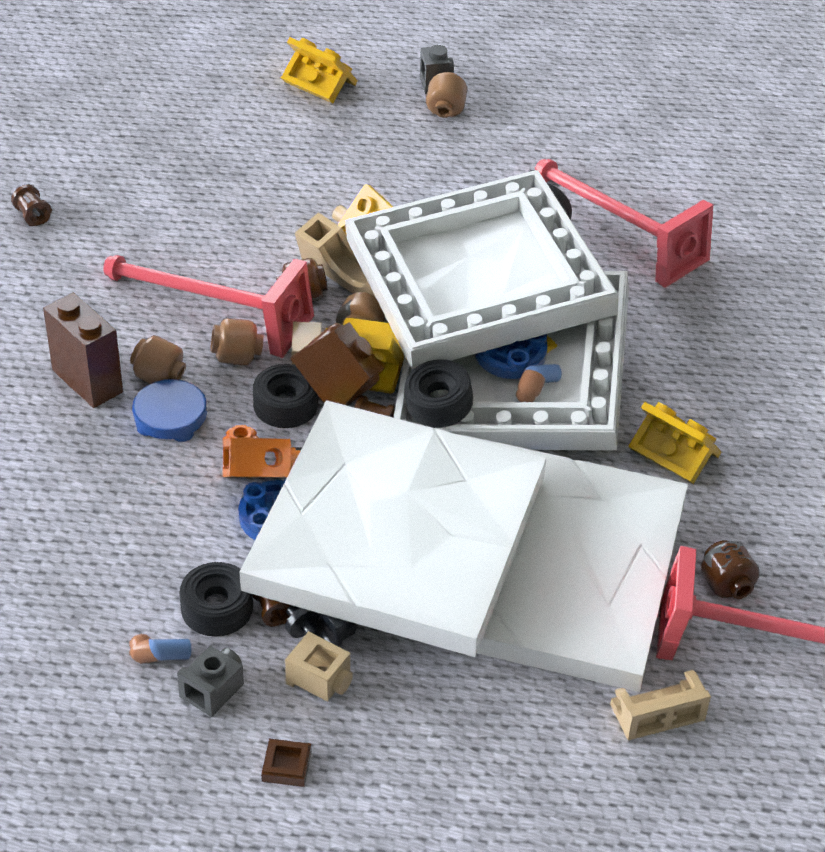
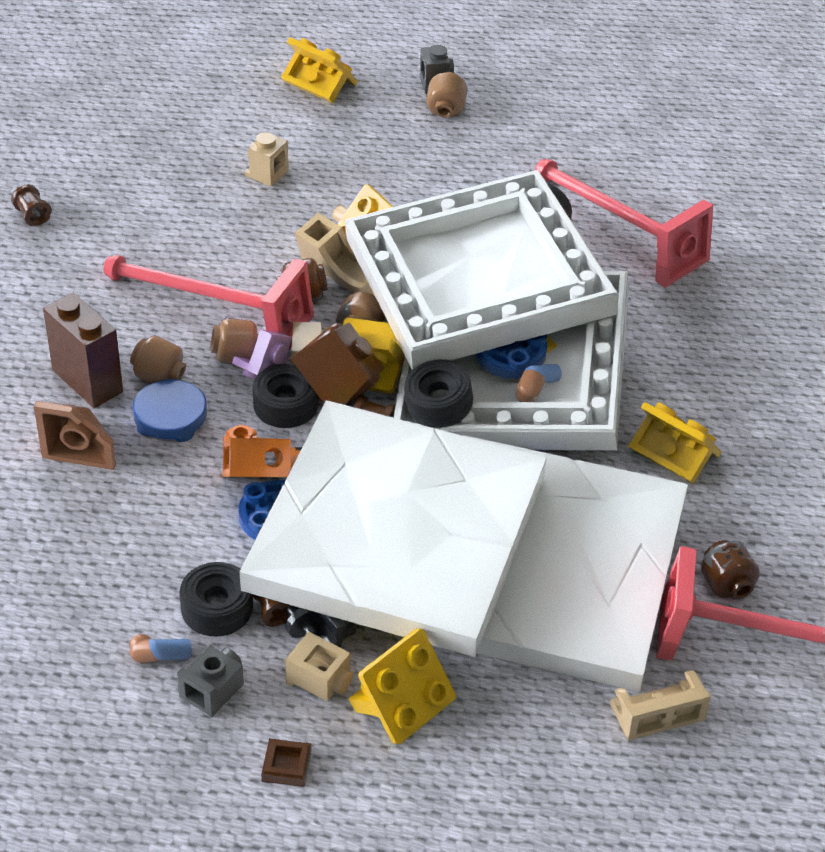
(73, 435): none -> nougat slope
(268, 158): none -> tan brick
(270, 350): none -> lavender bracket
(404, 687): none -> yellow bracket

